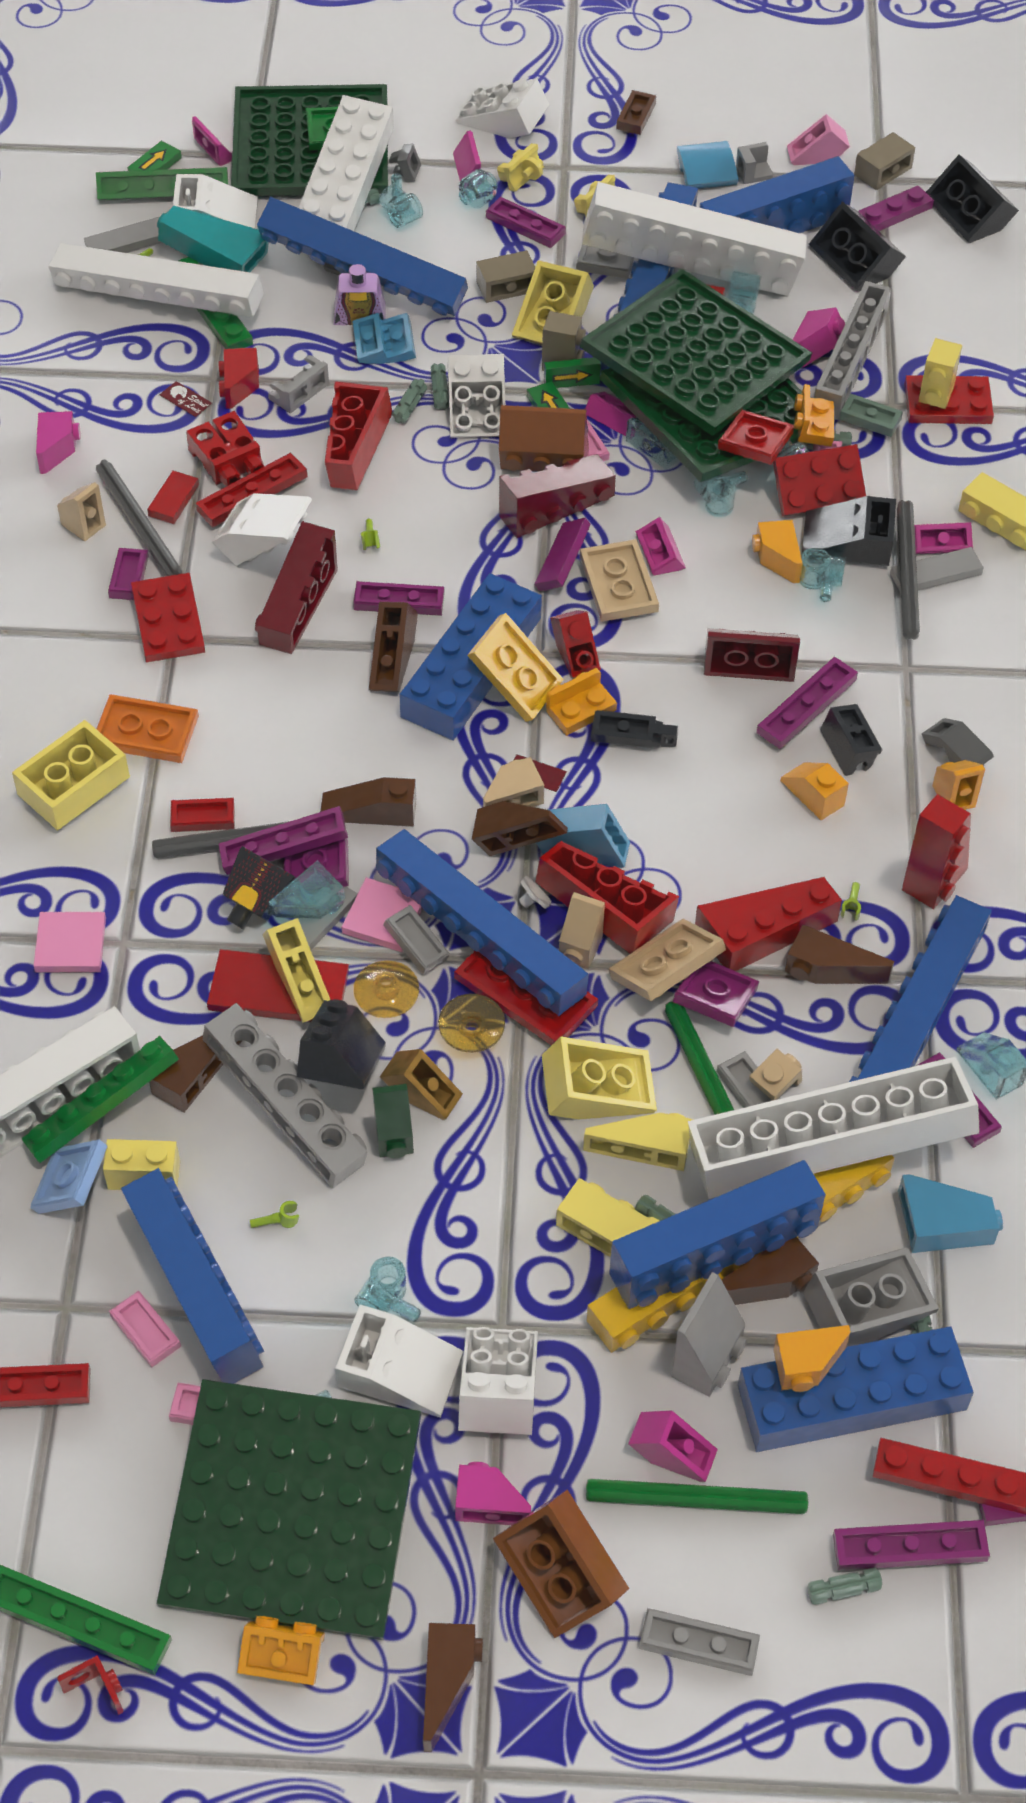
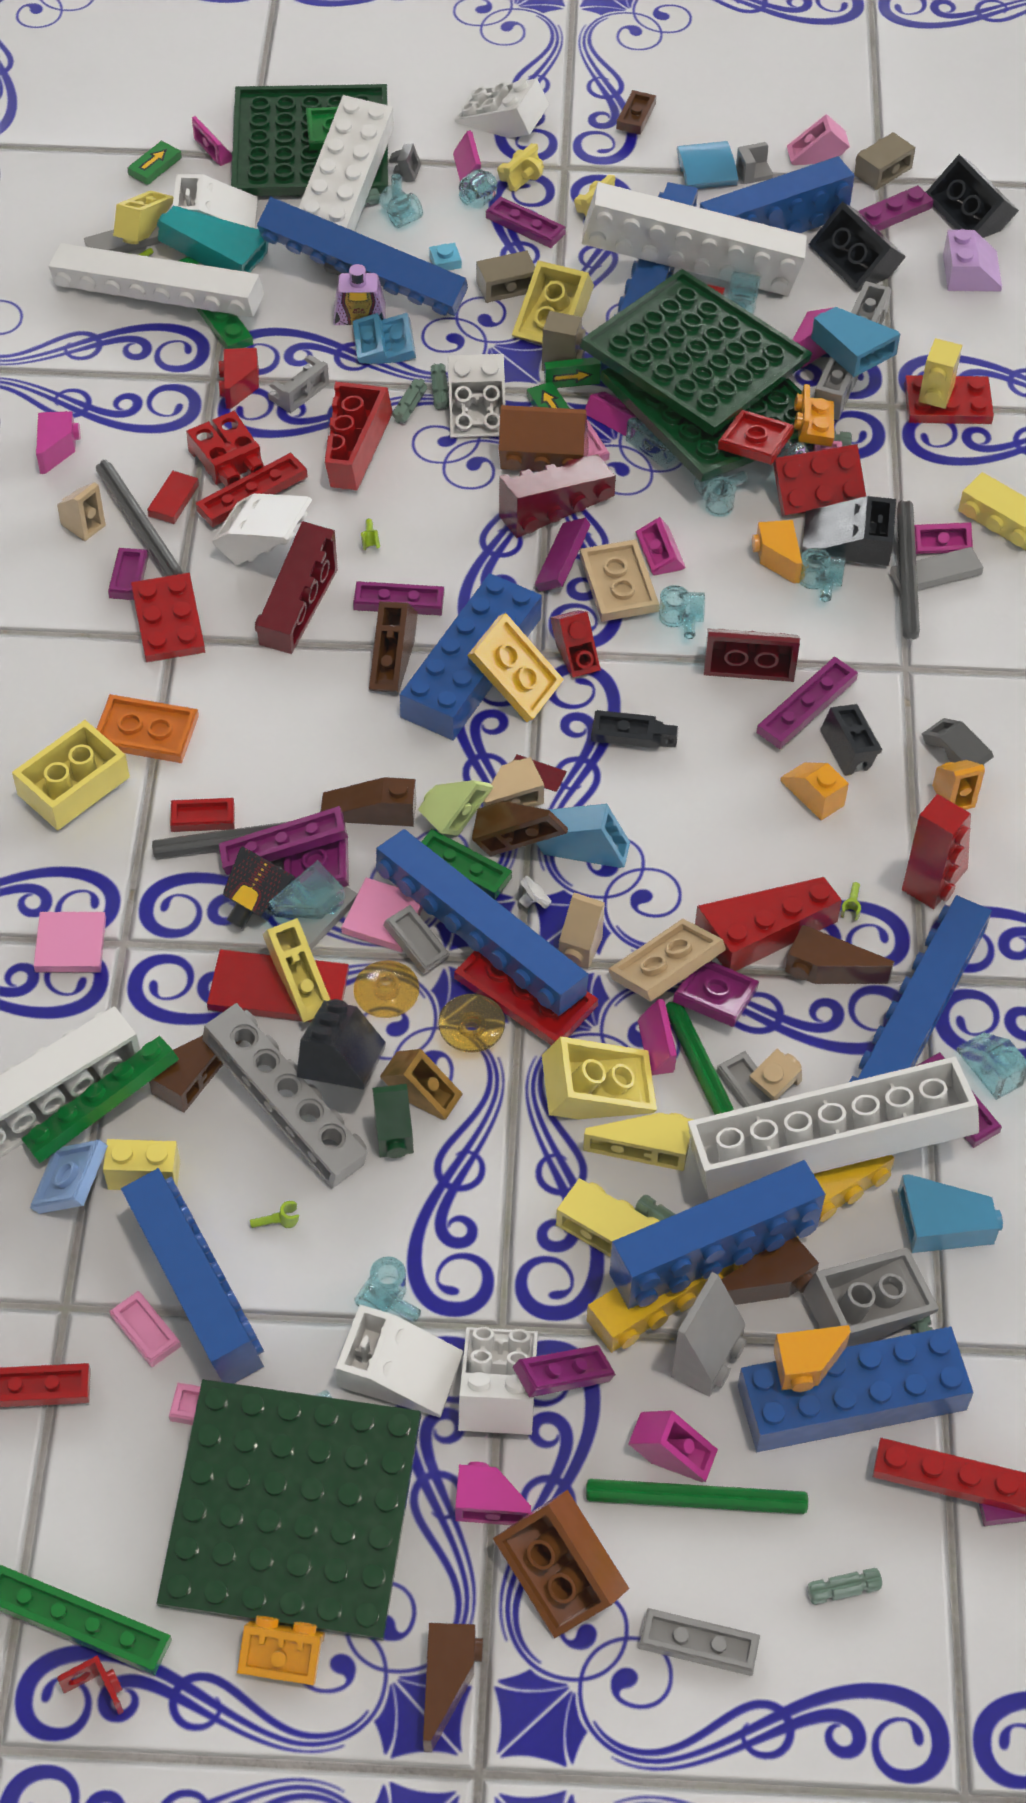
(139, 215): none -> light yellow slope
(148, 182): green plate -> none
(185, 399): dark red sticker -> none
(445, 256): none -> medium azure plate
(453, 804): none -> yellowish green slope
(477, 868): none -> green plate
(563, 1371): none -> magenta tile
(576, 701): light orange bracket -> none
(604, 262): light grey tile -> none
(632, 908): red wedge -> none
(658, 1038): none -> dark pink slope
(681, 608): none -> clear light blue piece
(854, 340): none -> dark azure slope
(871, 415): sand green plate -> none
(911, 1545): magenta plate -> none
(970, 262): none -> lavender slope

